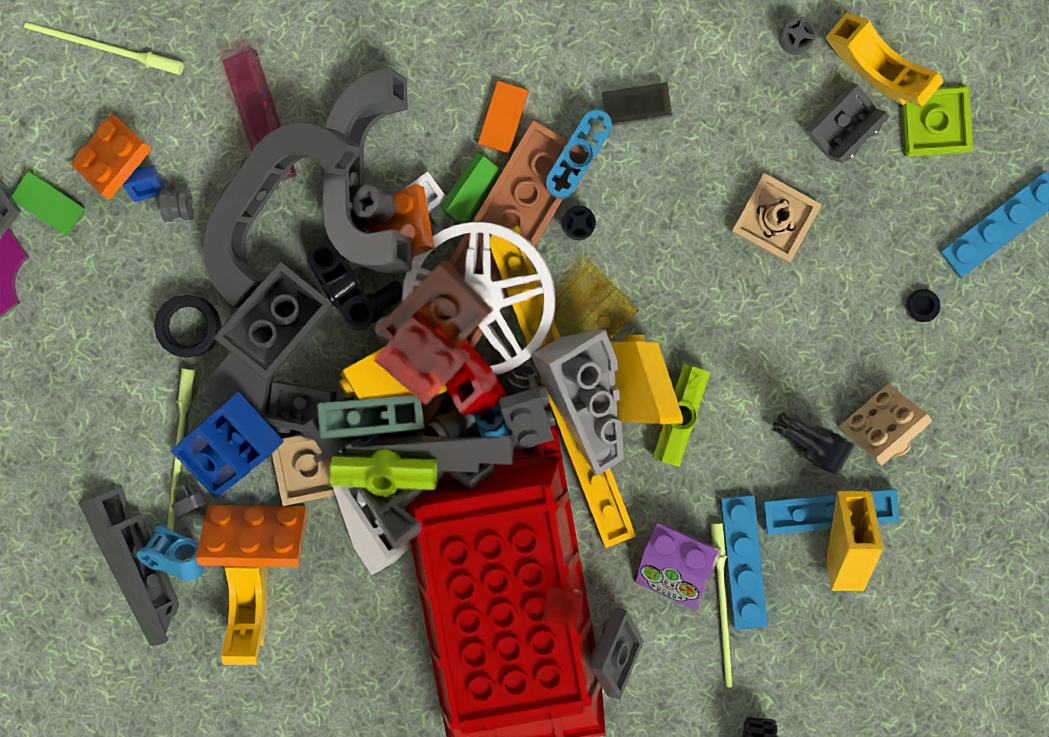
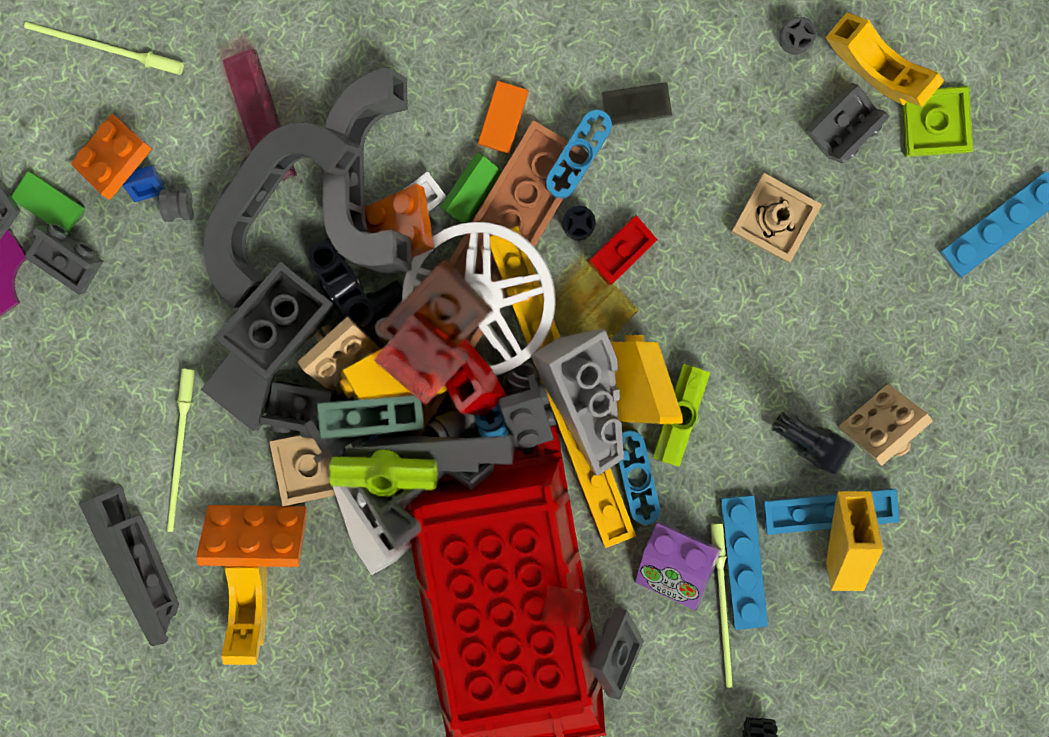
(63, 258): none -> dark grey bracket
(163, 320): black tyre -> none
(168, 550): dark azure piece -> none
(187, 500): dark grey tile -> none
(227, 445): blue slope -> none
(337, 351): none -> tan plate
(374, 204): dark grey wheel -> none
(622, 250): none -> red plate
(649, 483): none -> dark azure beam
(922, 305): black tile -> none

